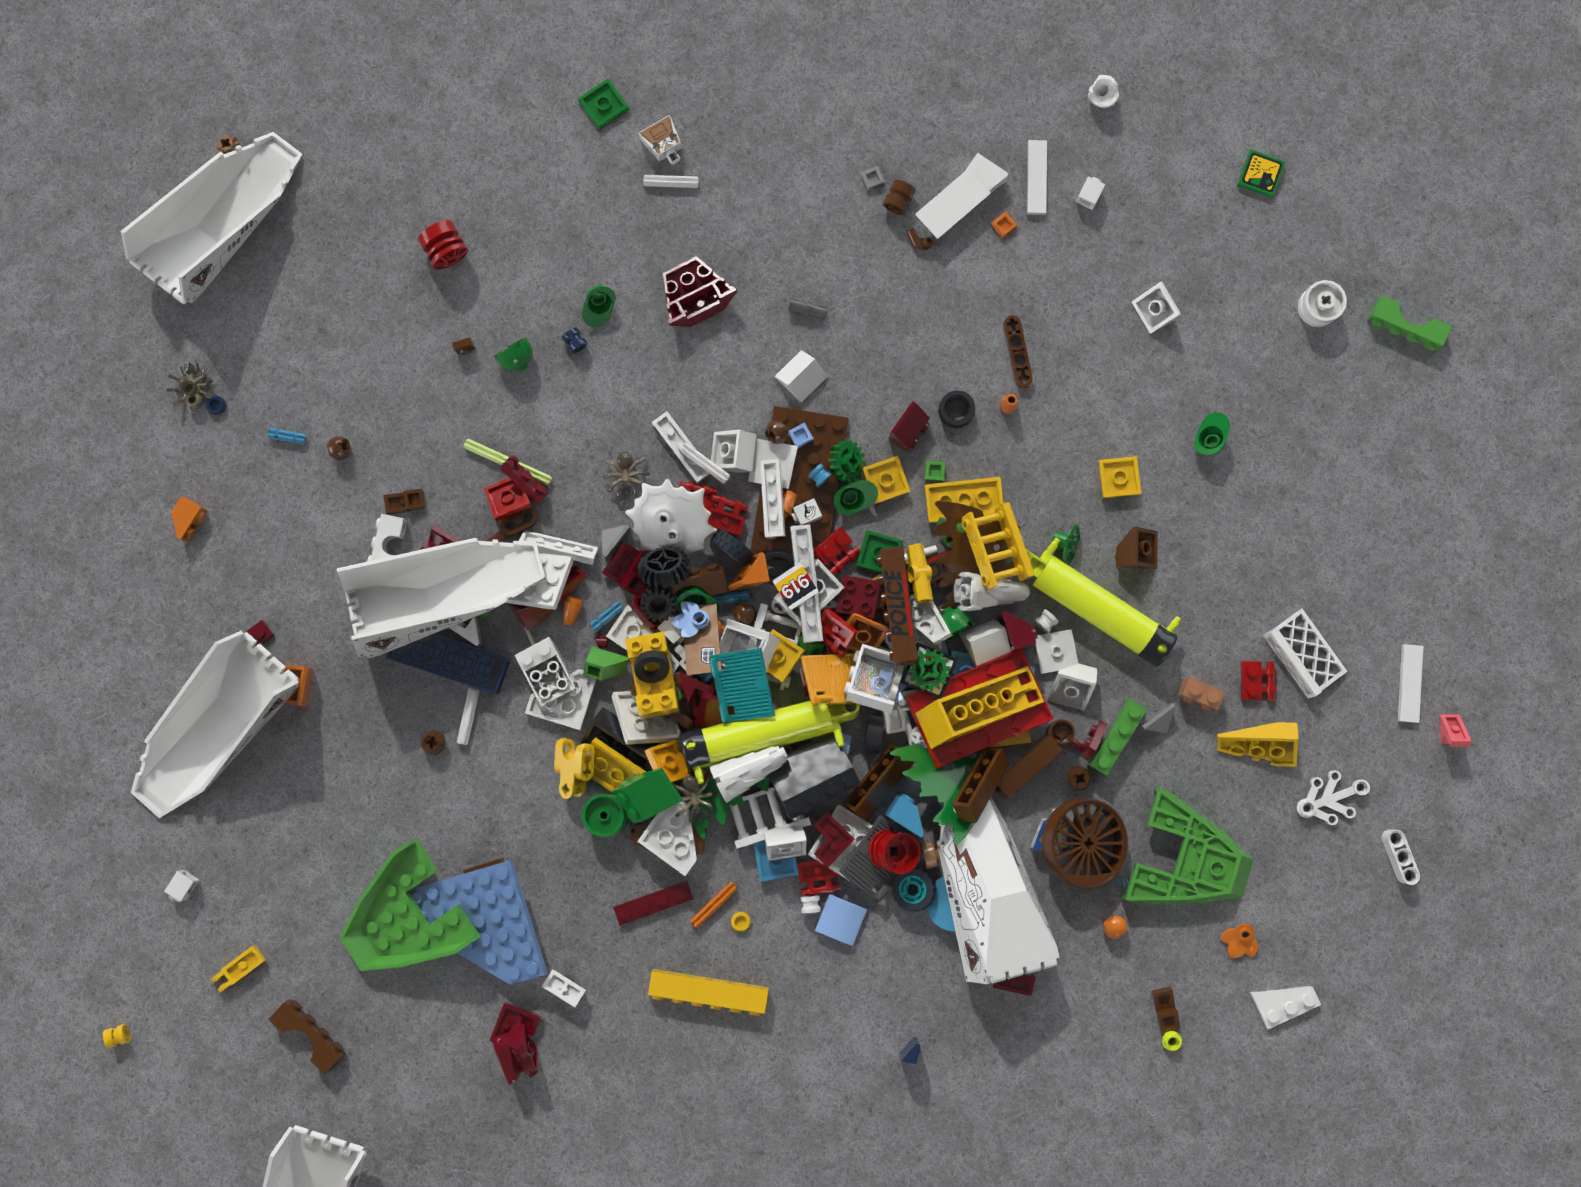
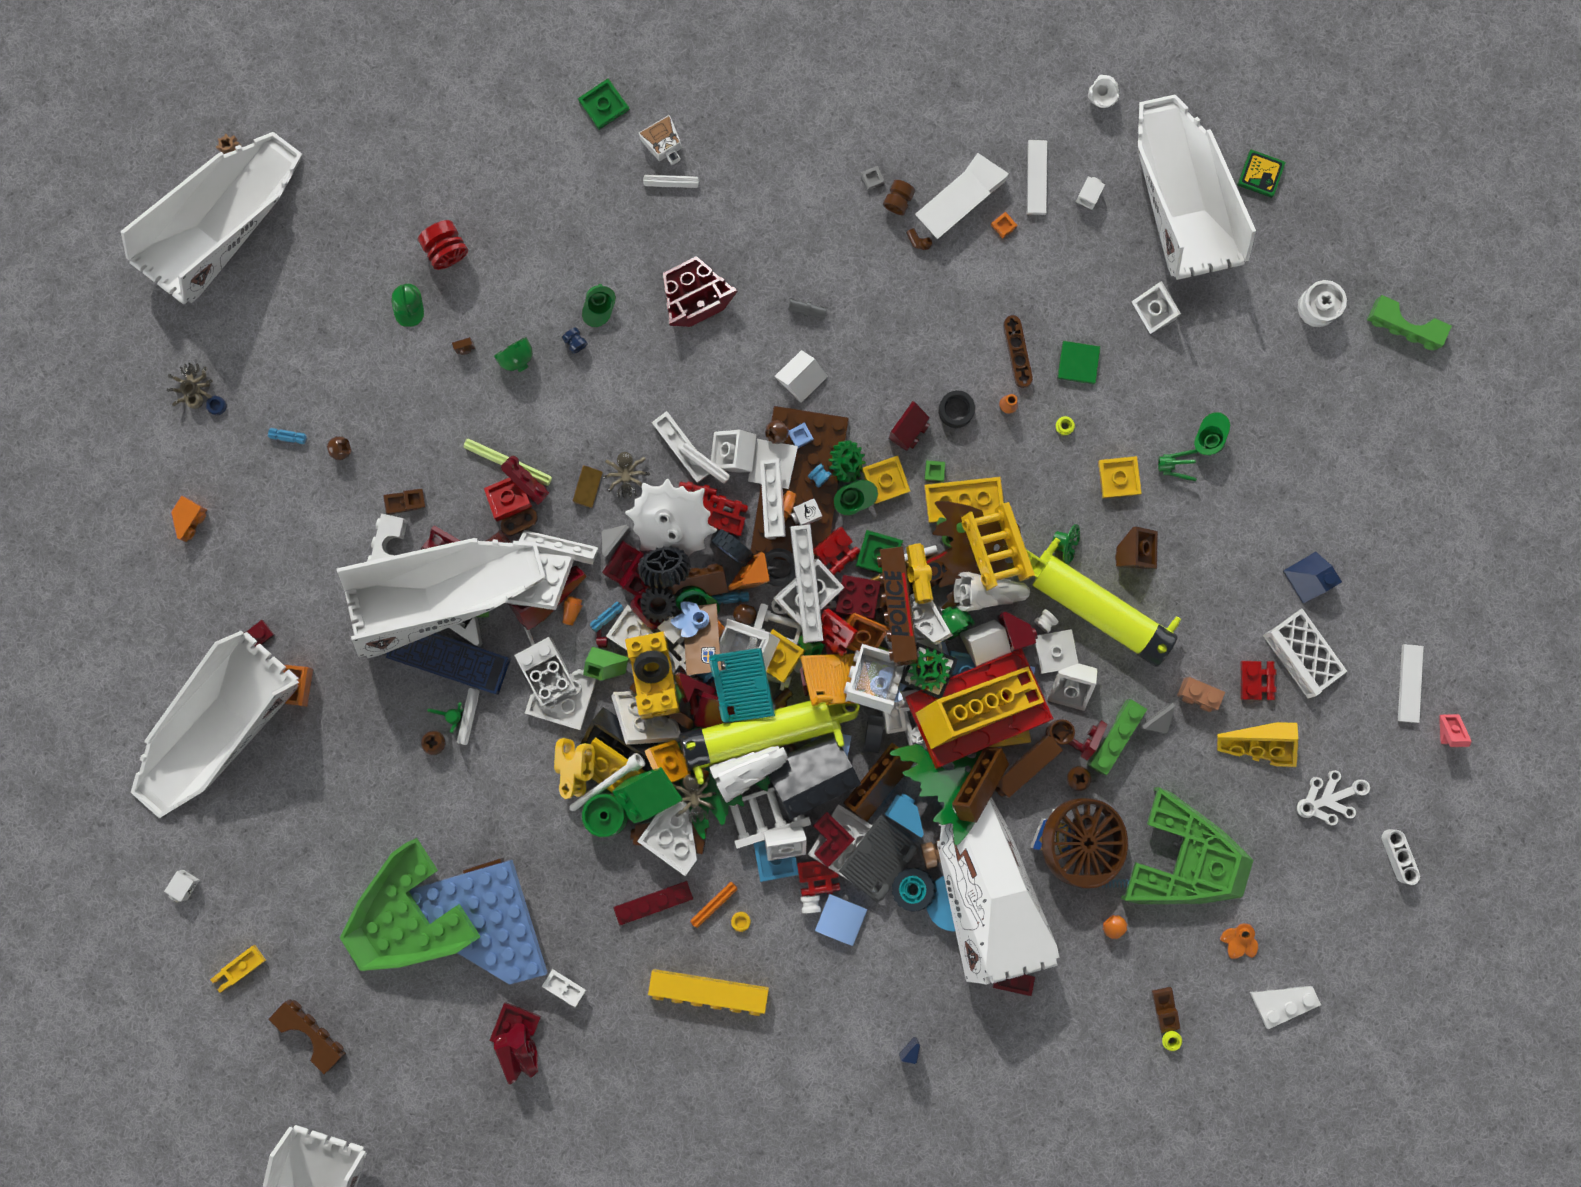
(116, 1036): yellow wheel -> none
(407, 305): none -> green piece
(452, 716): none -> green plant
(587, 486): none -> pearl gold slope
(634, 763): none -> white piece
(781, 699): none -> reddish brown arm
(795, 586): sticker -> none
(894, 851): red wheel -> none
(1071, 425): none -> neon yellow plate
(1078, 362): none -> green tile
(1167, 463): none -> green plant
(1191, 191): none -> white windscreen
(1312, 577): none -> dark blue slope

